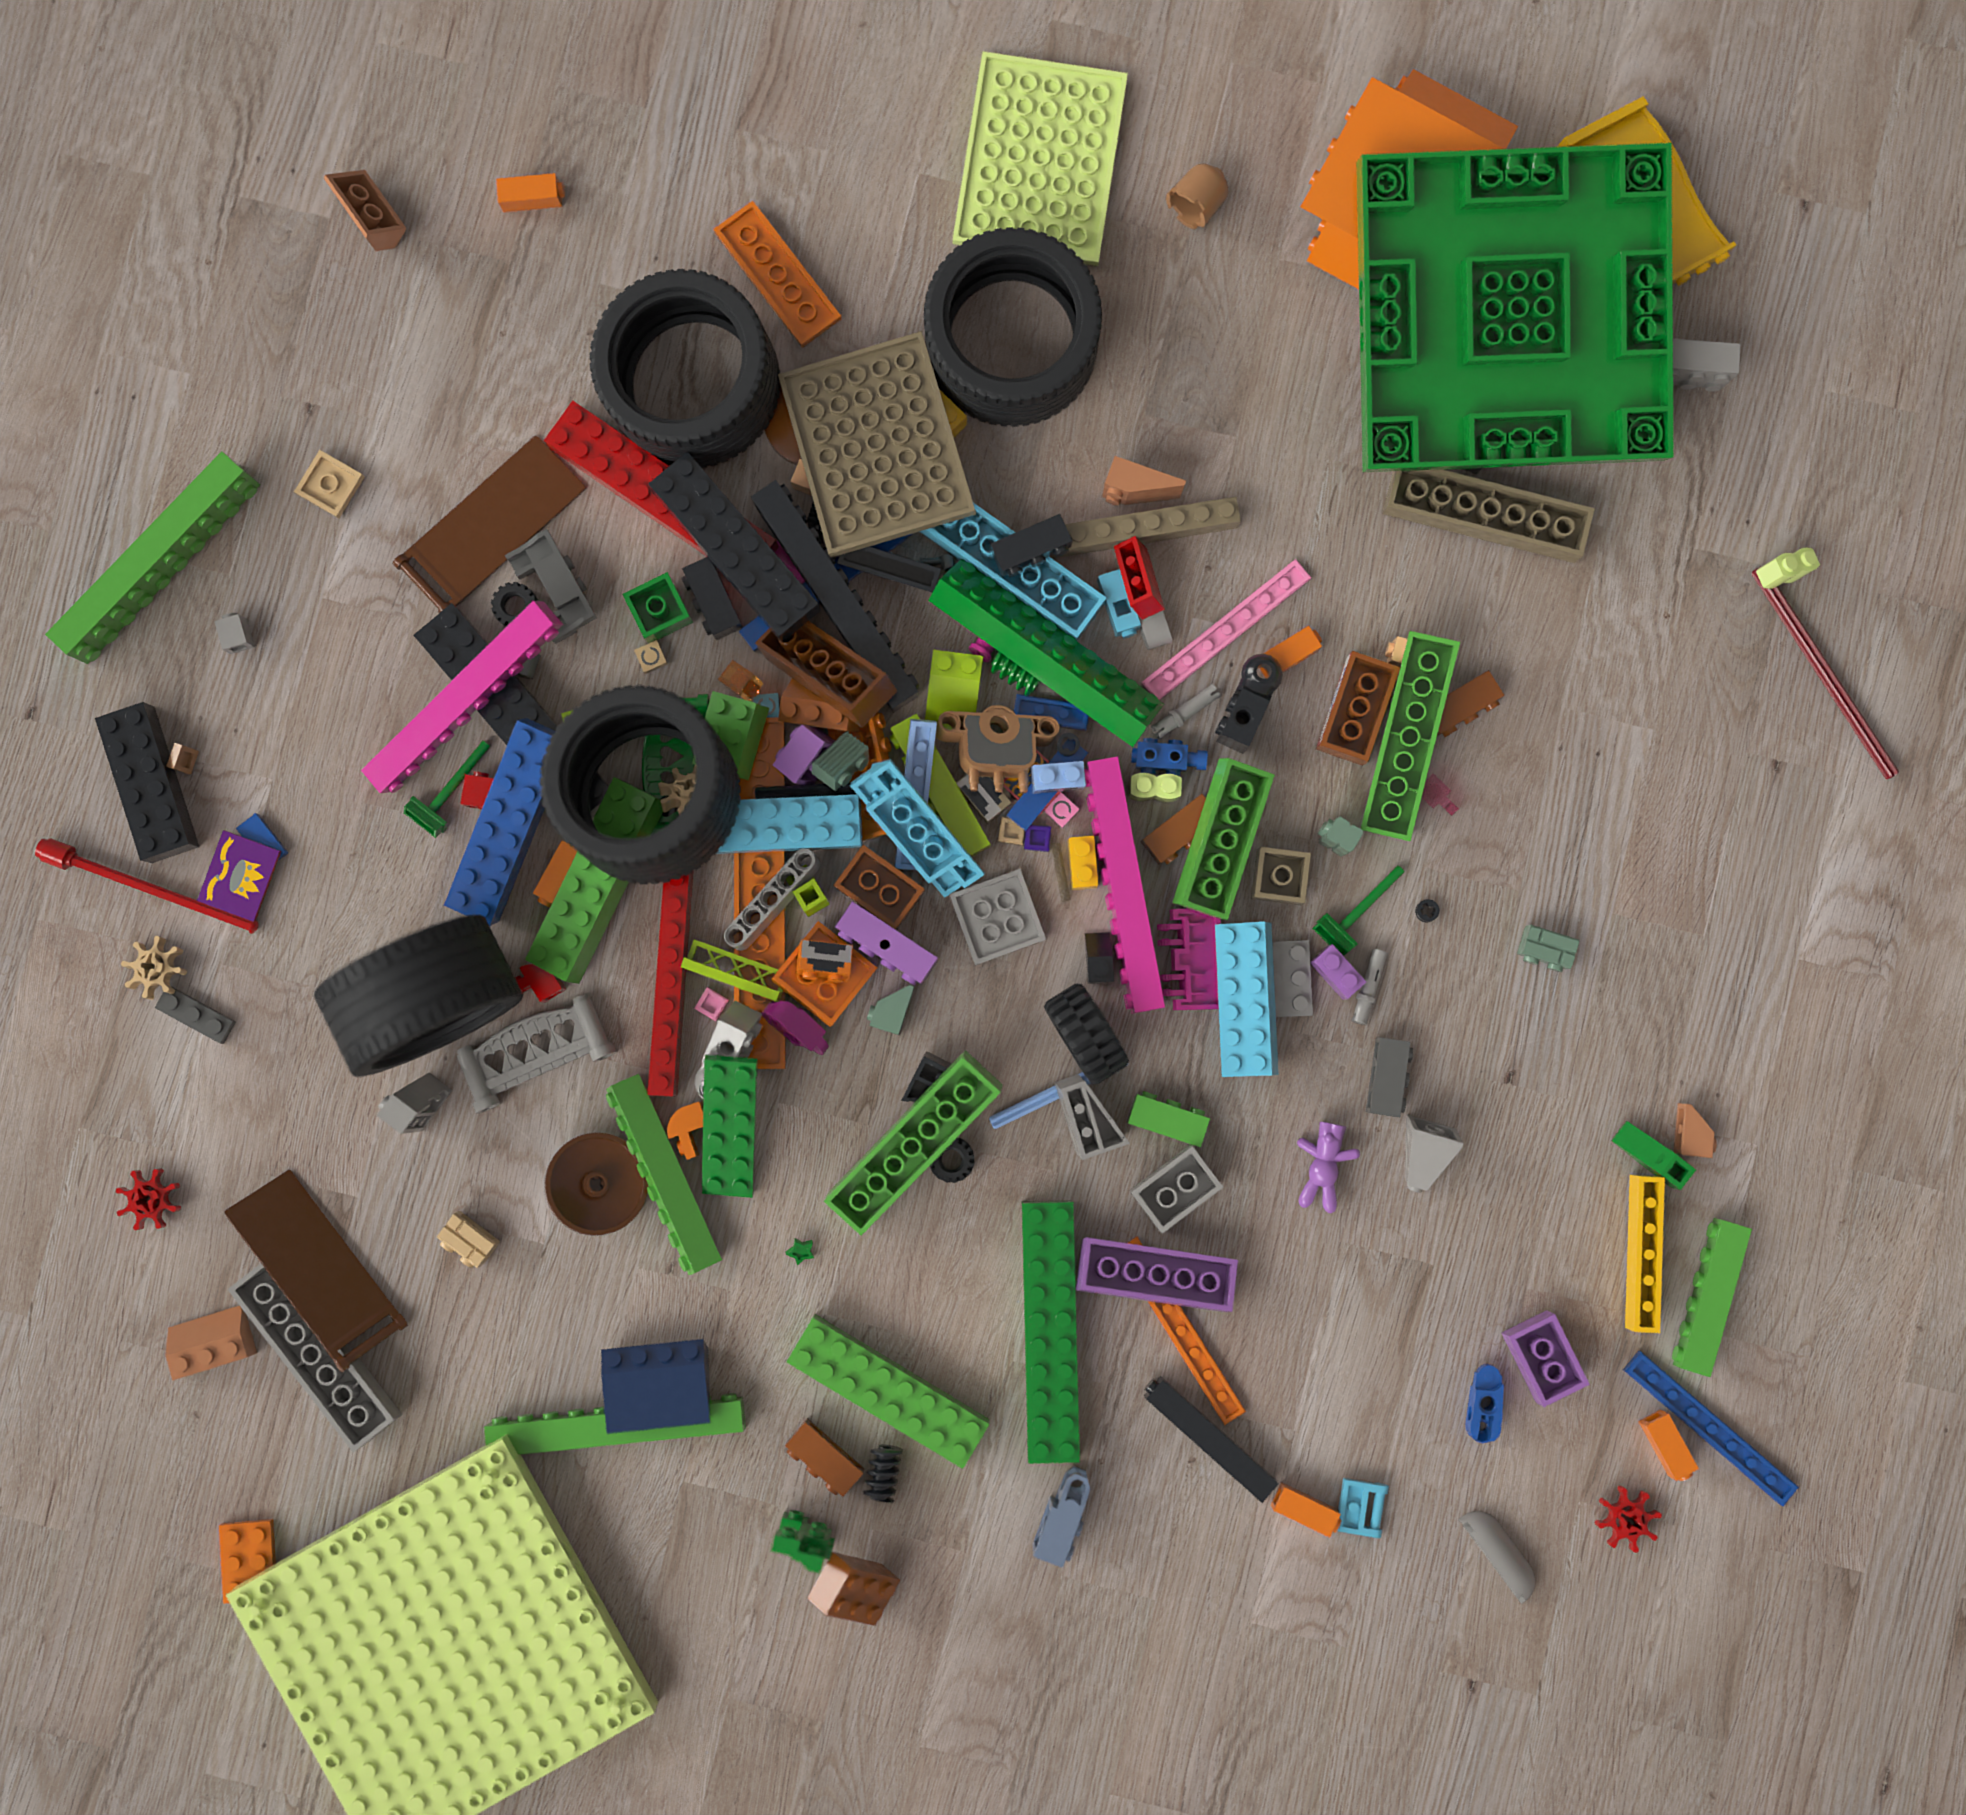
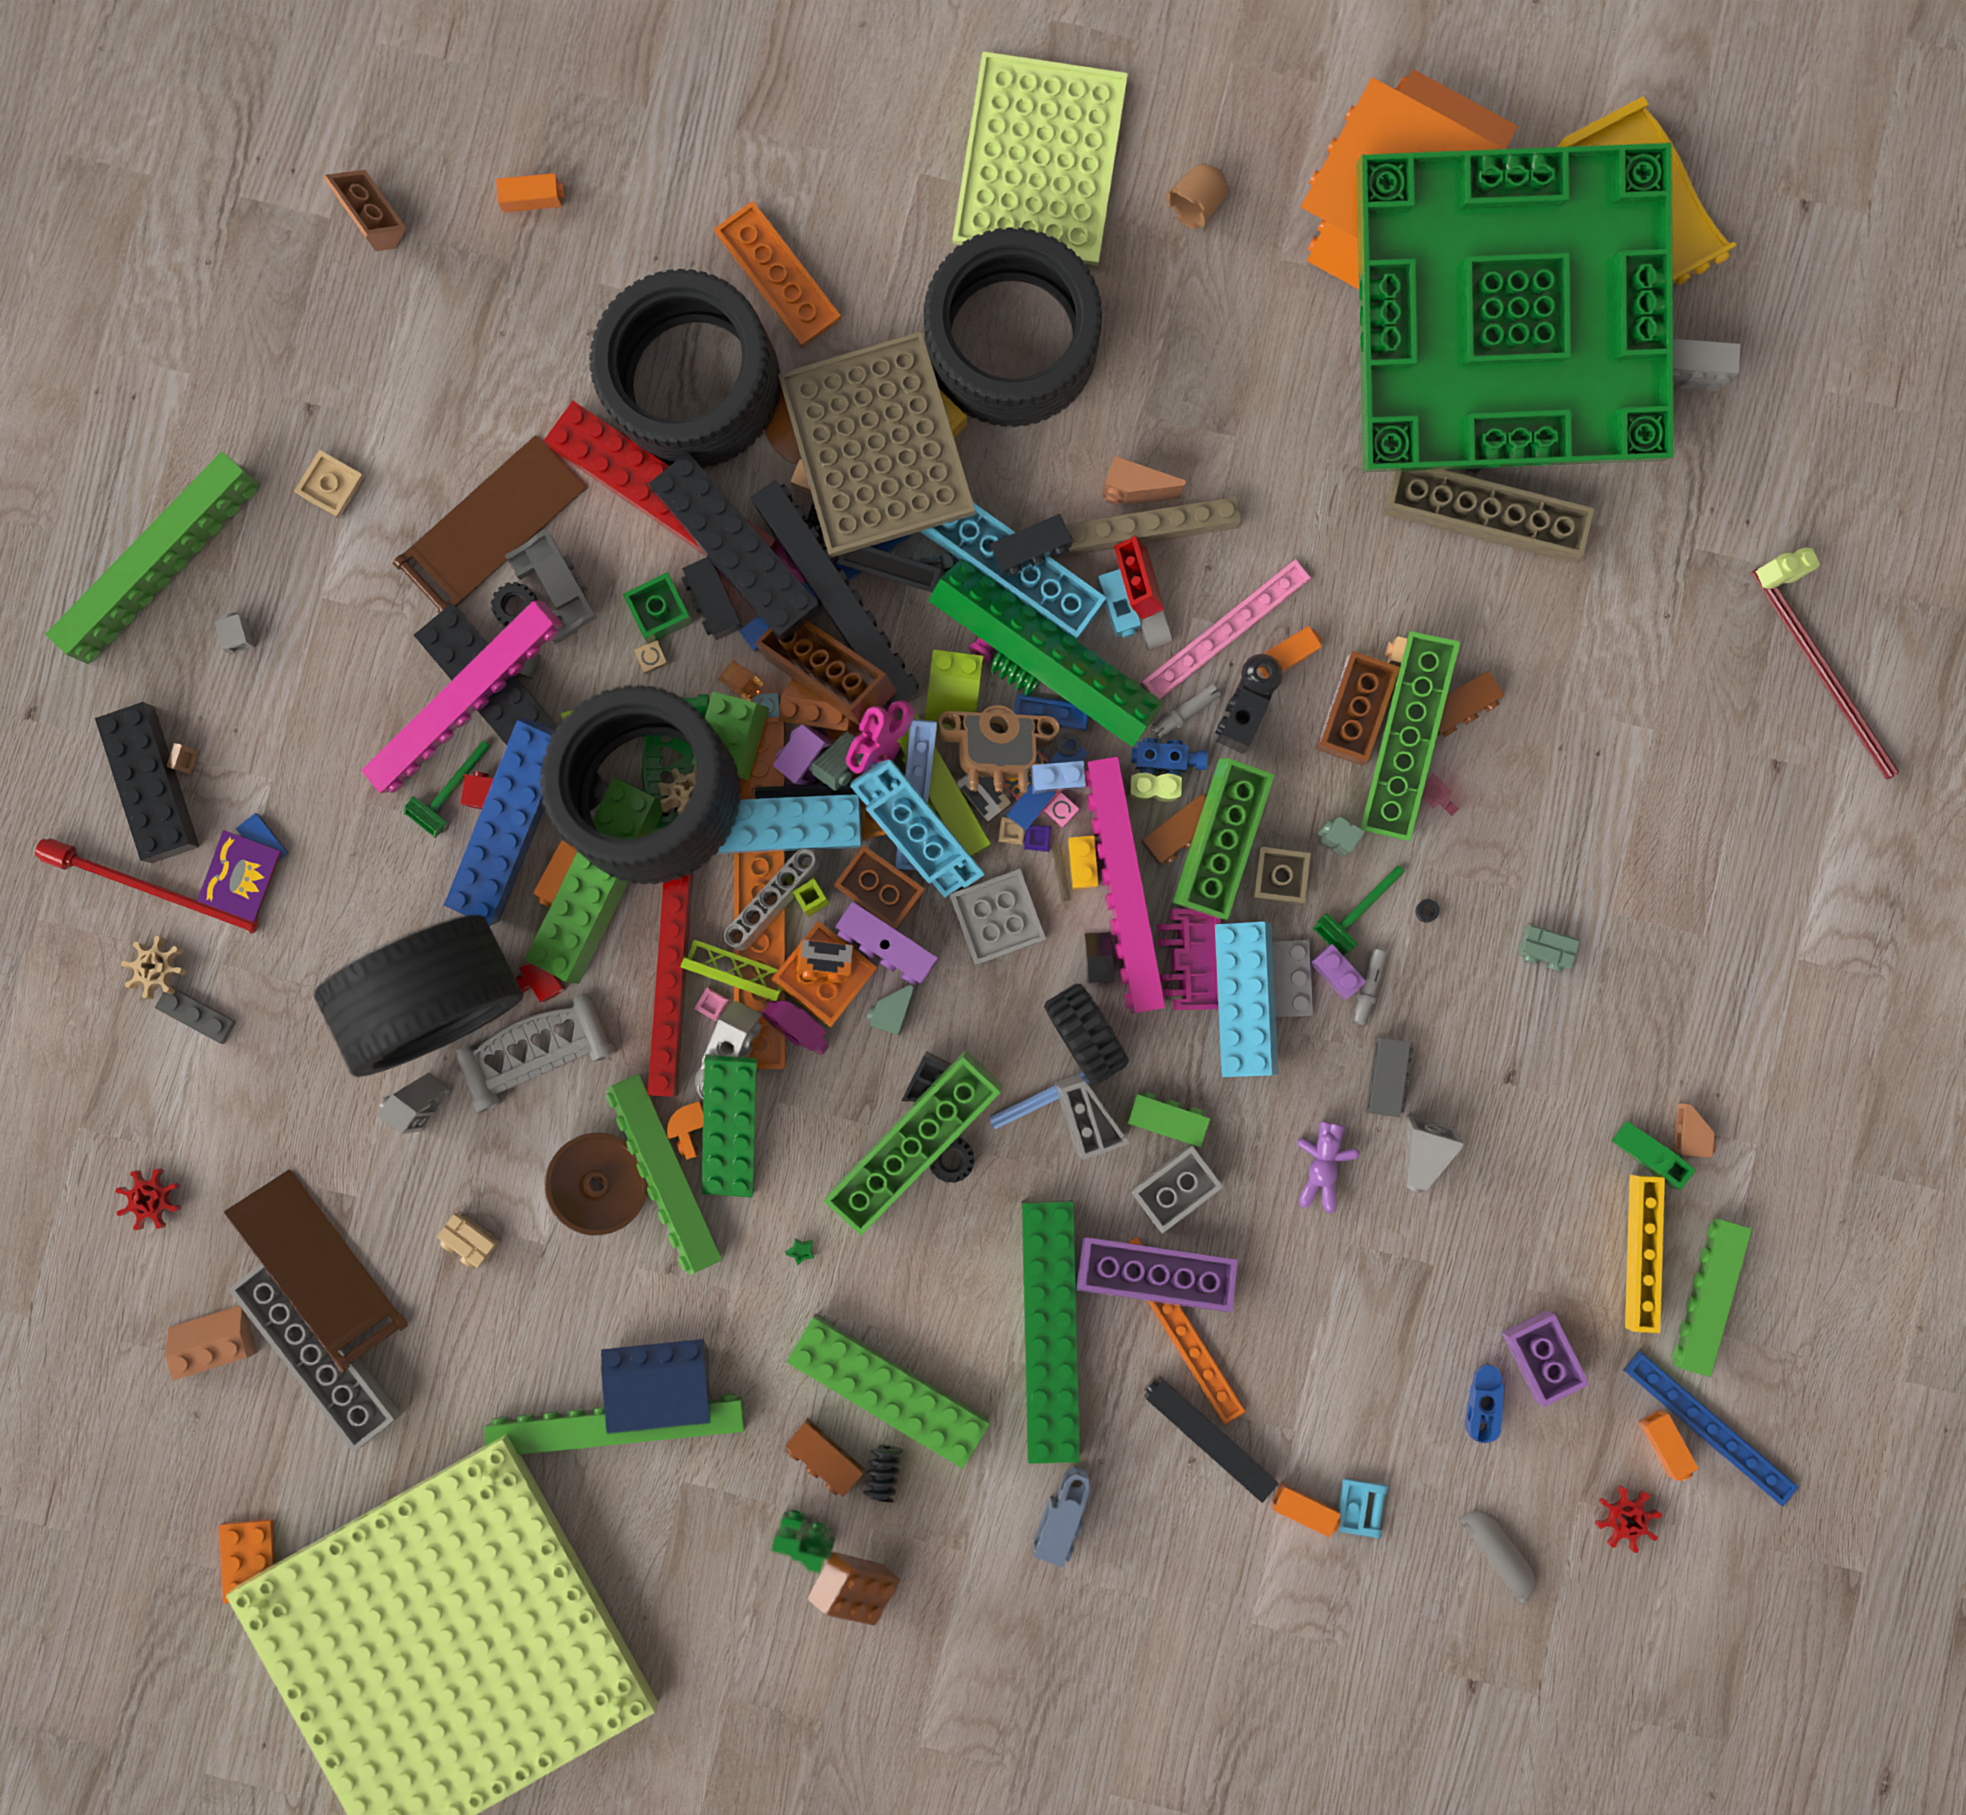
(879, 735): none -> dark pink piece

